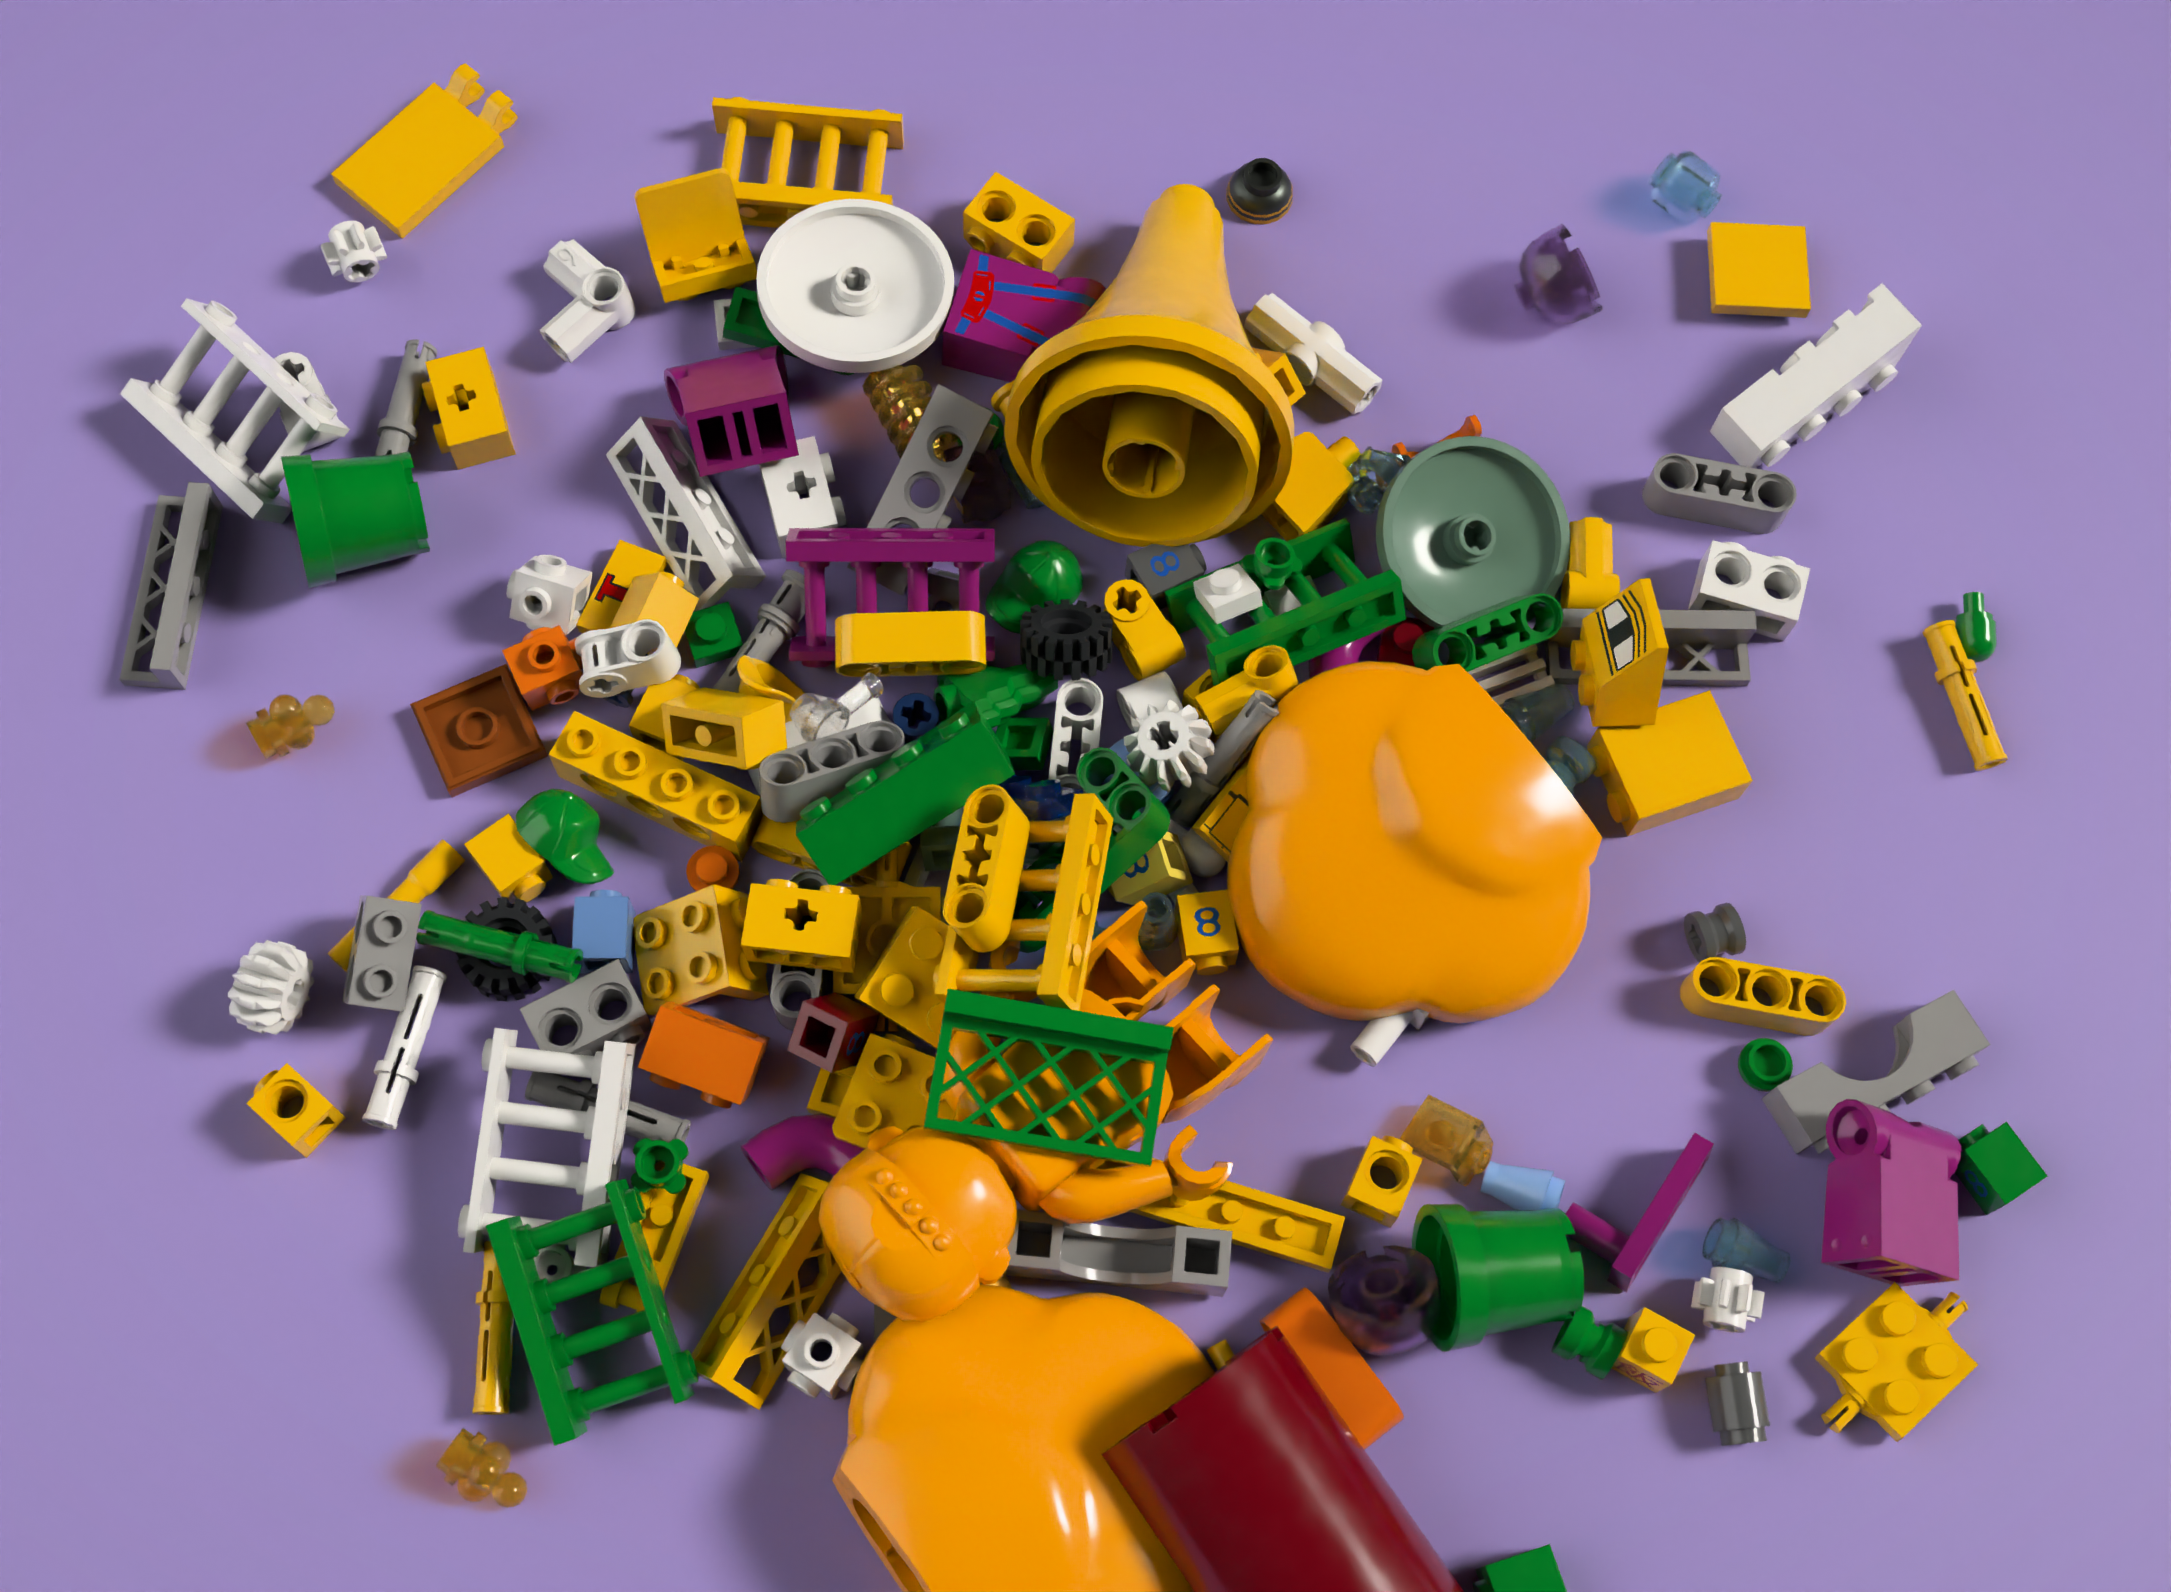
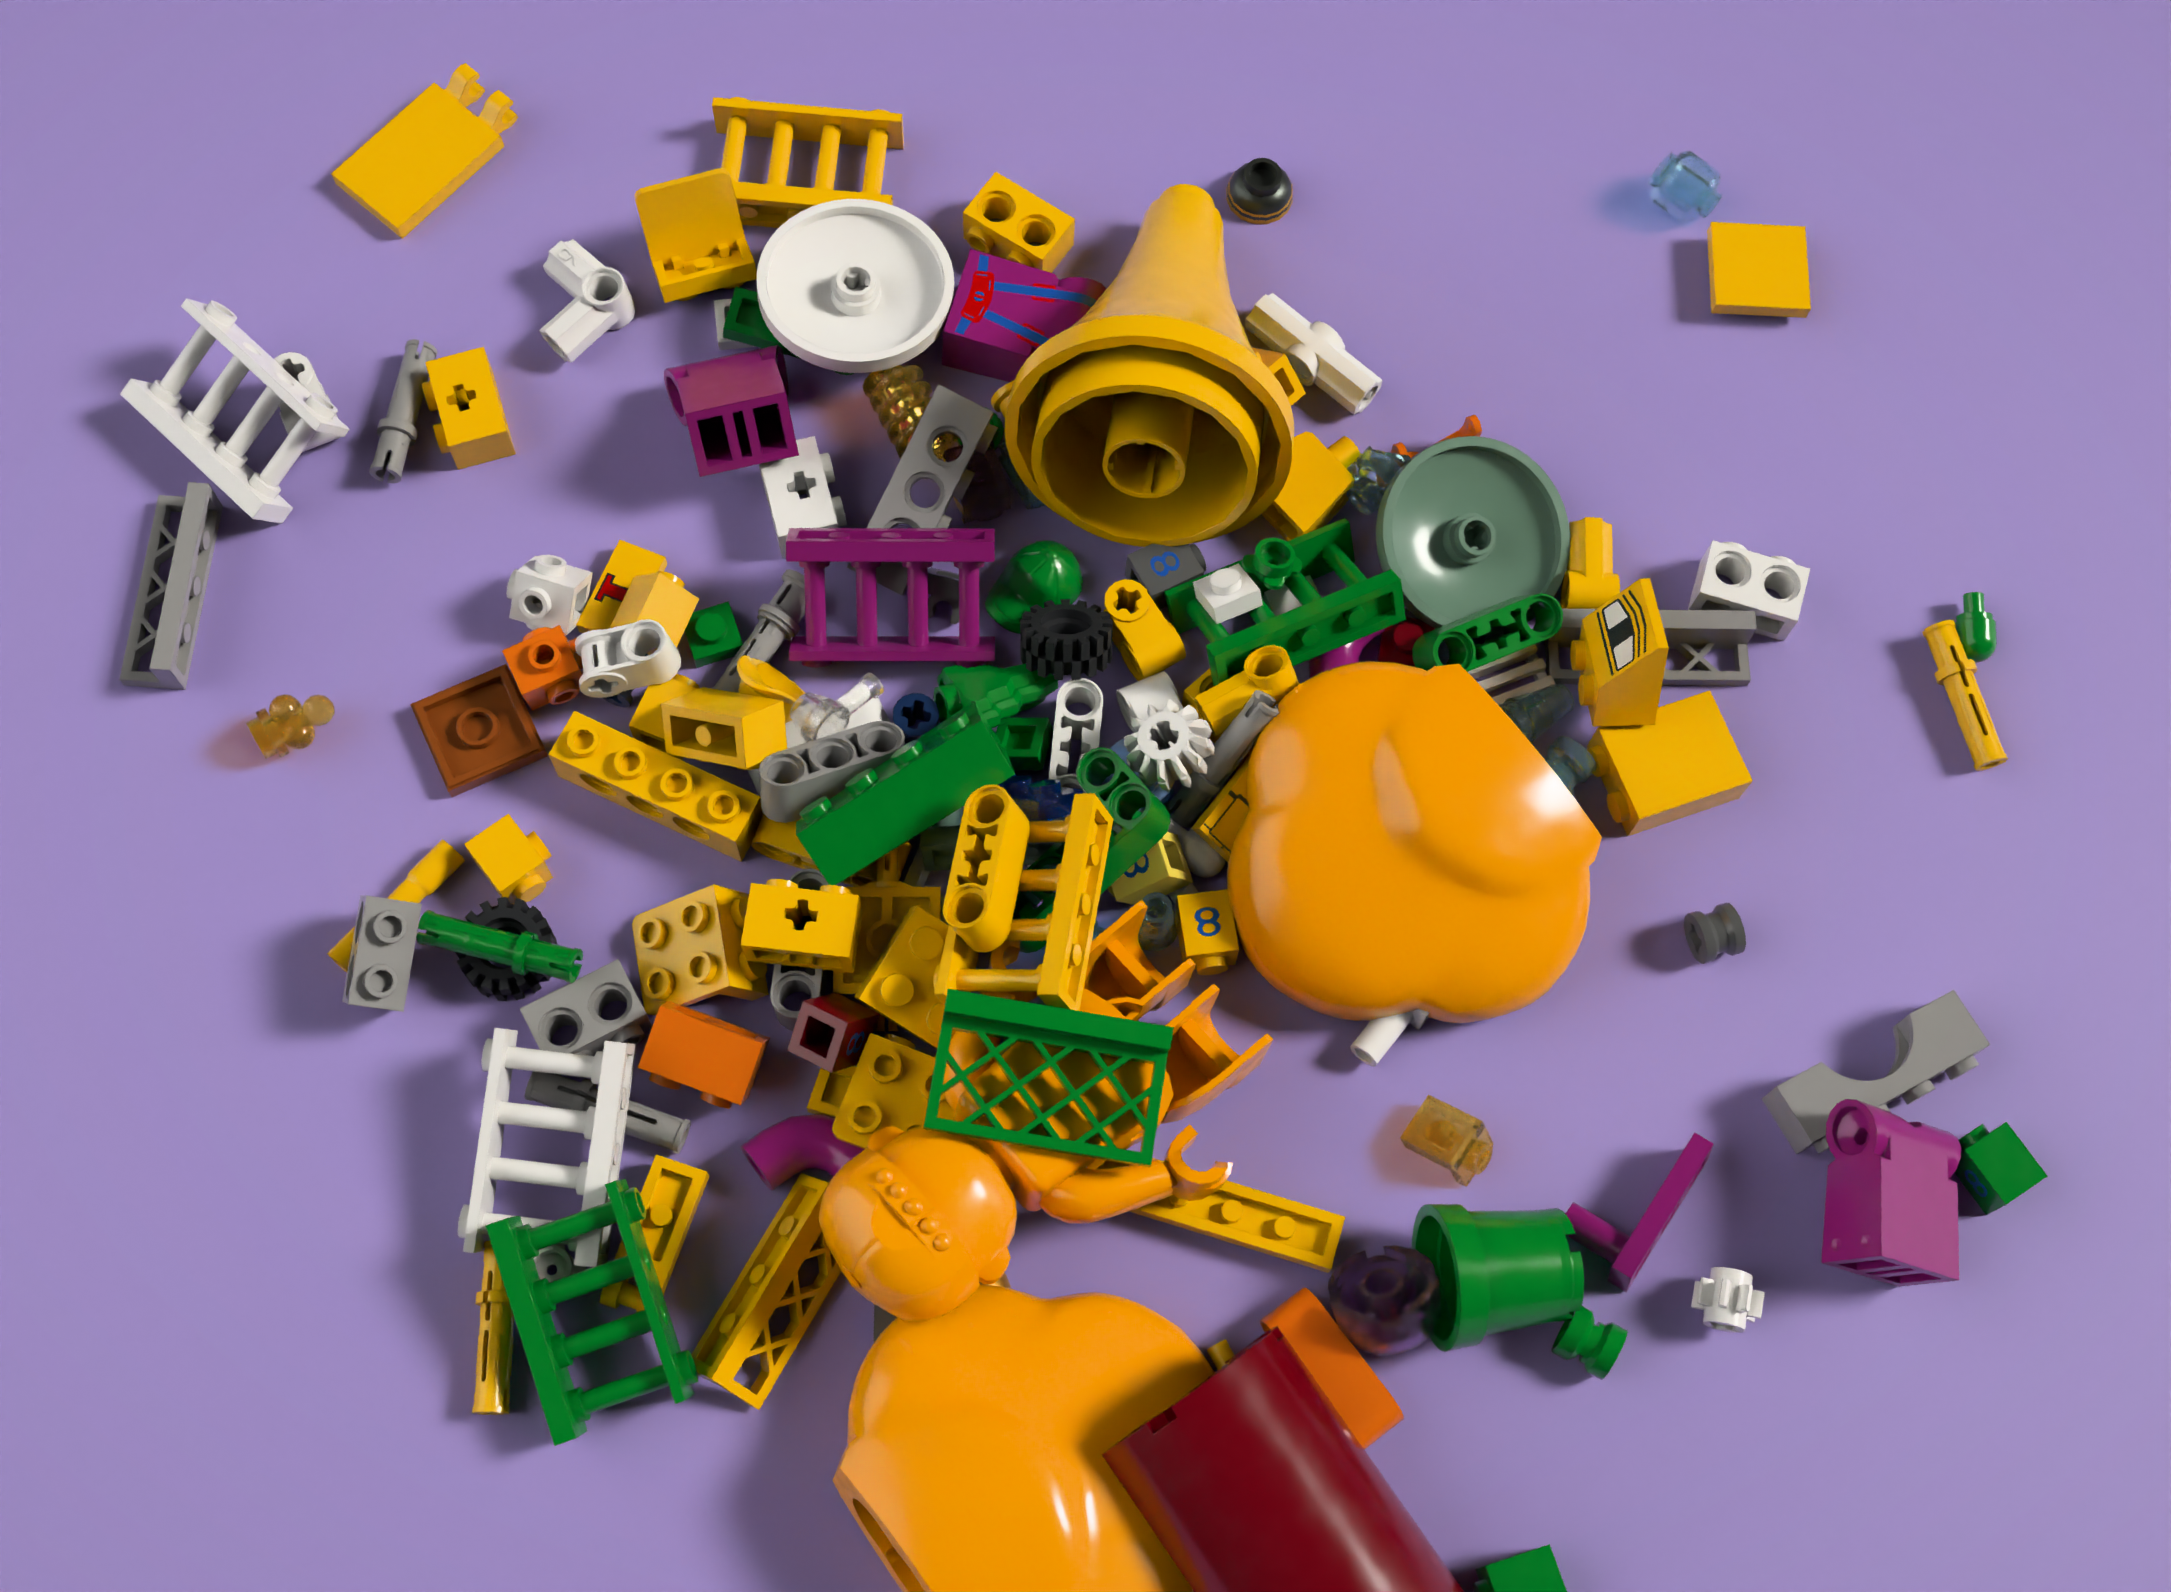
(271, 987): white gear -> none
(307, 1128): yellow brick -> none
(353, 251): white gear -> none
(354, 512): green piece -> none
(385, 1106): white pin -> none
(482, 1470): clear yellow piece -> none
(566, 834): green piece -> none
(604, 930): medium blue brick -> none
(648, 1154): green plate -> none
(689, 501): white fence -> none
(712, 866): orange plate -> none
(825, 1376): white brick -> none
(910, 643): yellow beam -> none
(1151, 1259): light grey arch -> none
(1375, 1202): yellow brick -> none
(1523, 1186): light blue cone -> none
(1556, 280): clear purple cylinder -> none
(1652, 1350): yellow brick -> none
(1719, 493): light grey beam -> none
(1737, 1404): dark grey brick -> none
(1739, 1247): clear light blue cone -> none
(1764, 1064): green plate -> none
(1784, 987): yellow beam -> none
(1817, 382): white wedge -> none
(1895, 1362): yellow plate -> none

